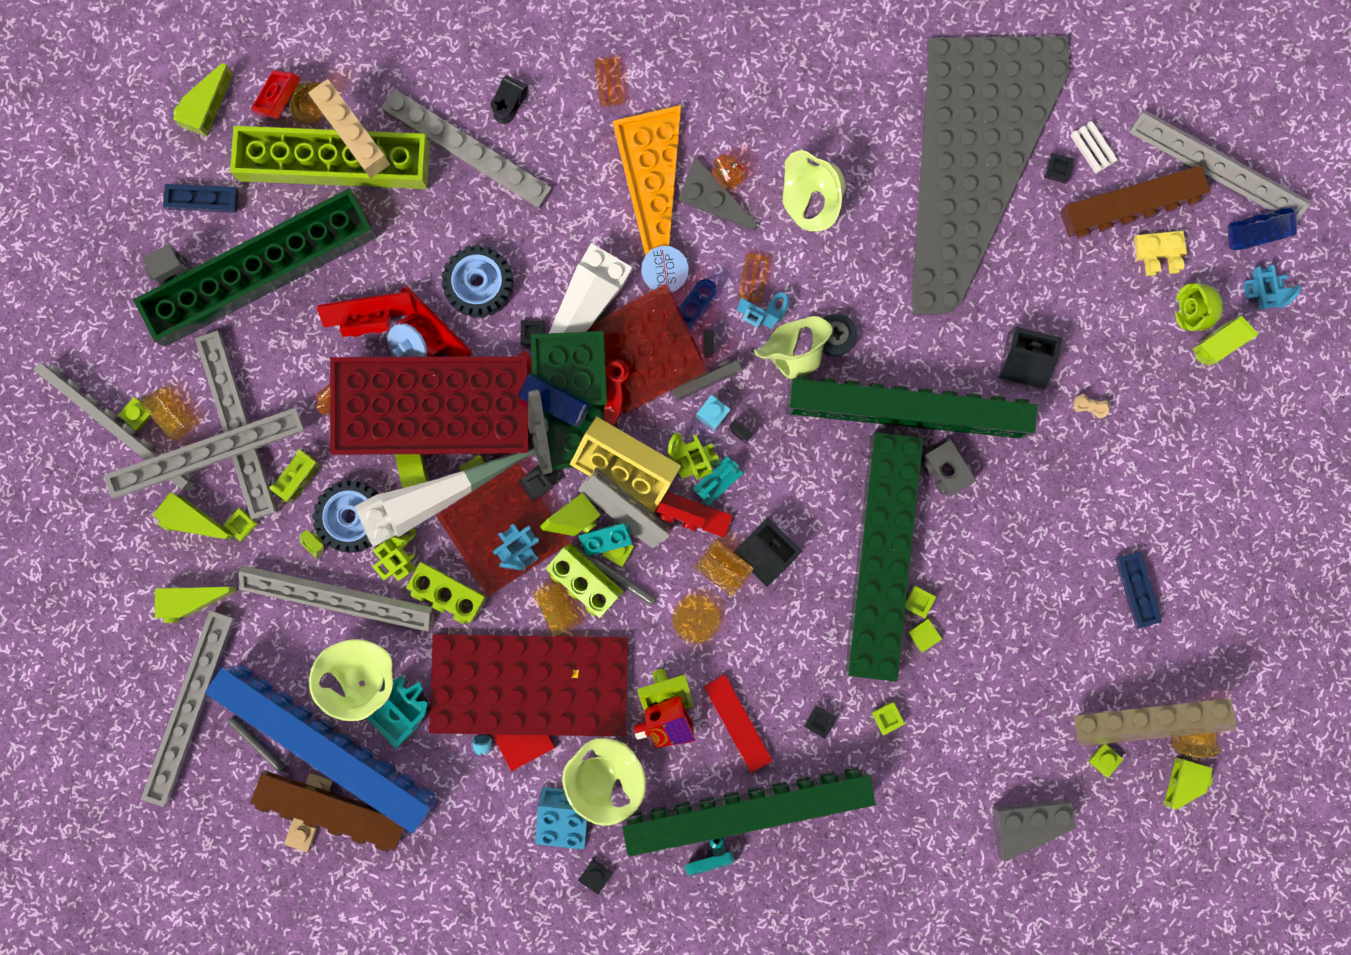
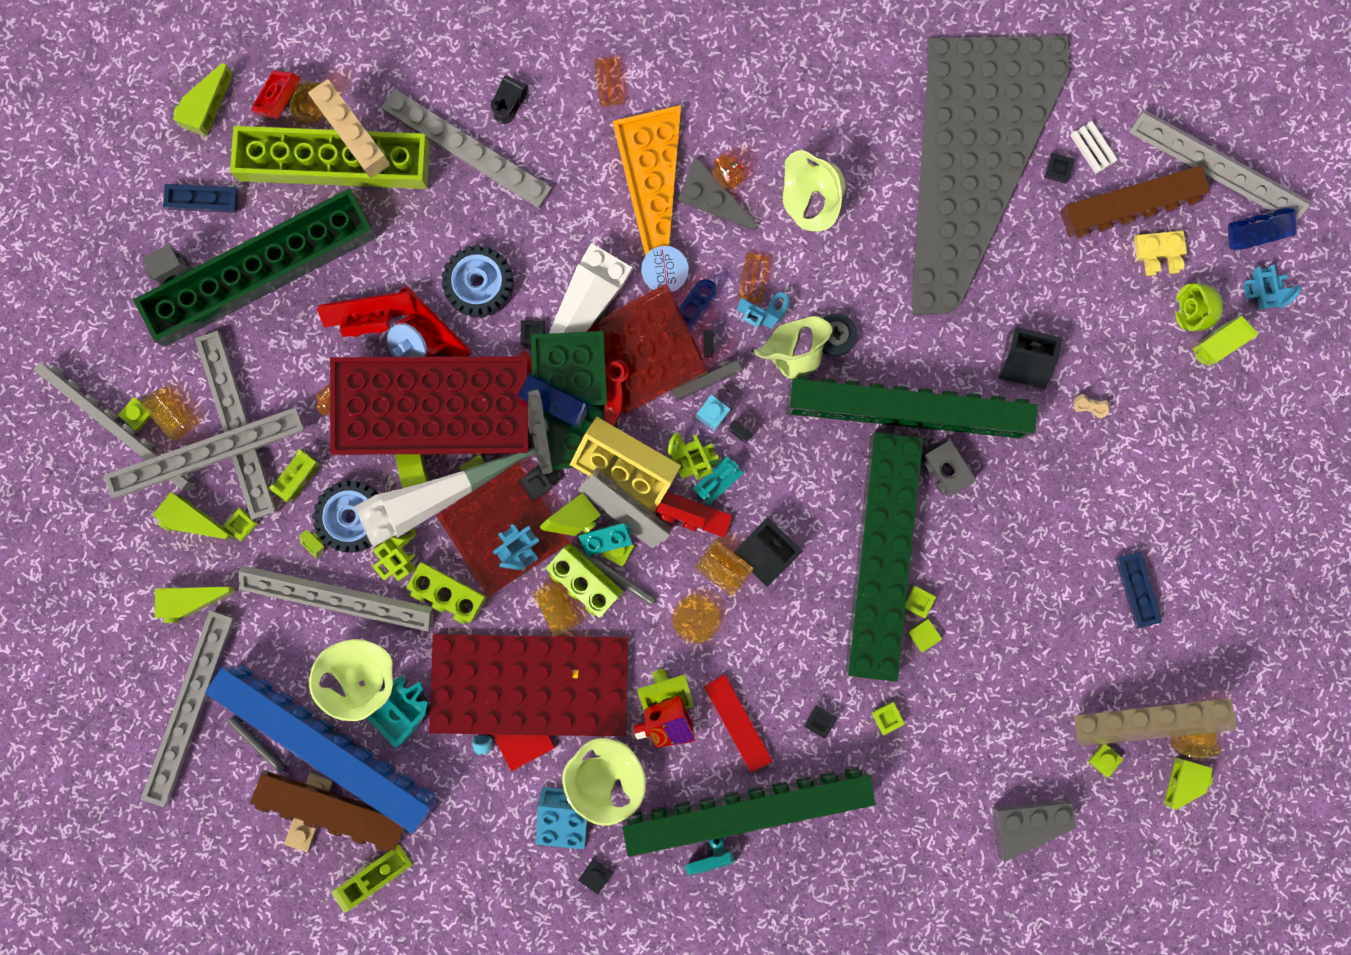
(371, 879): none -> lime slope

